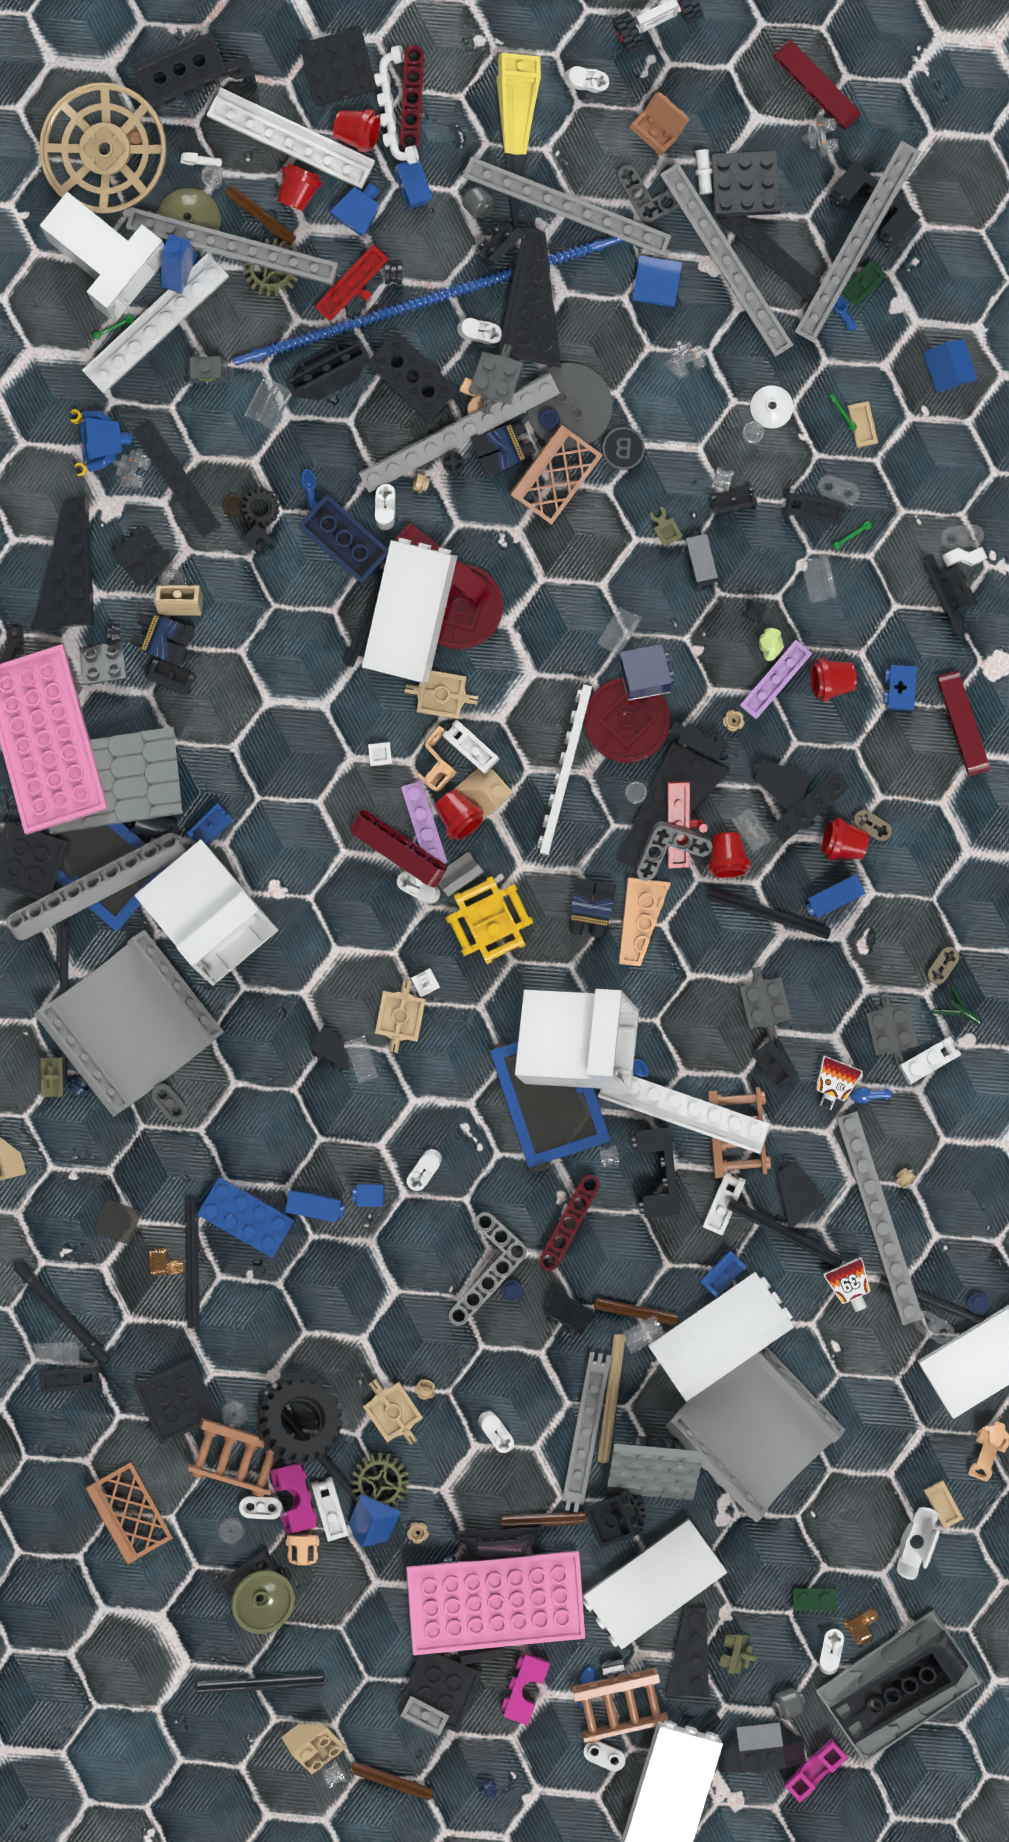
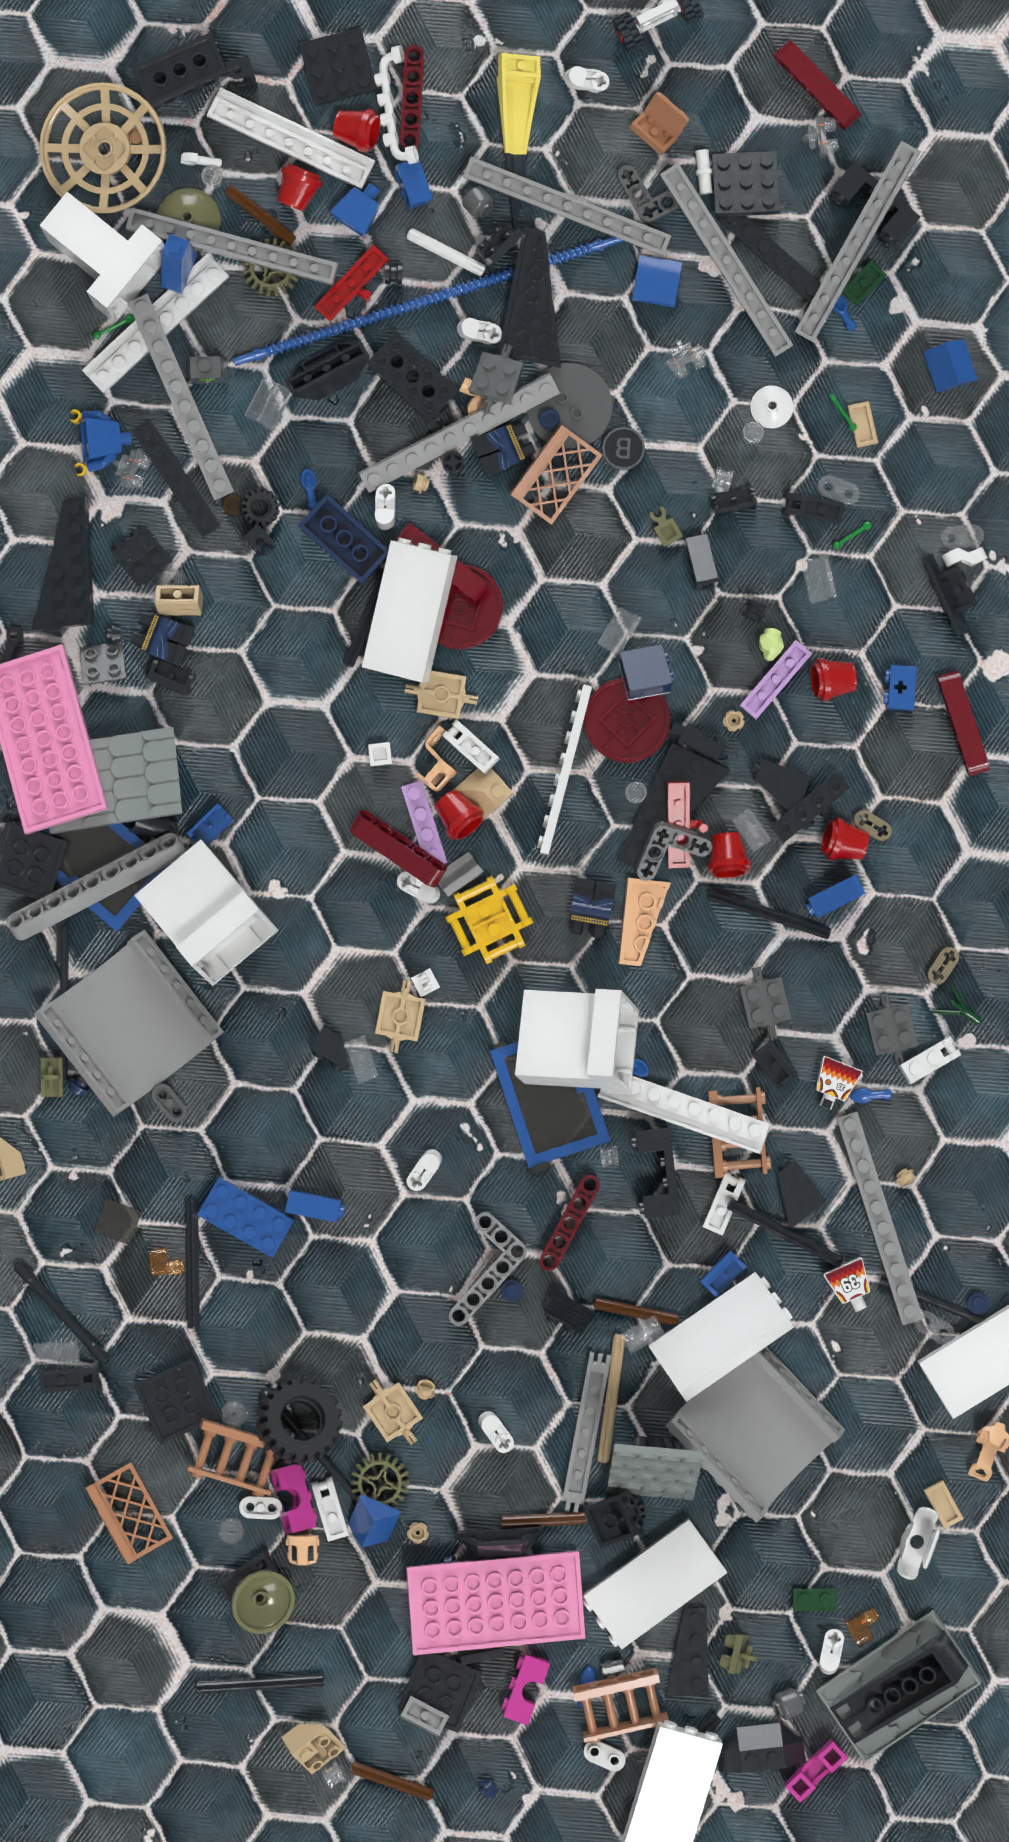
(180, 397): none -> light grey plate
(368, 1195): blue brick -> none
(446, 252): none -> white axle

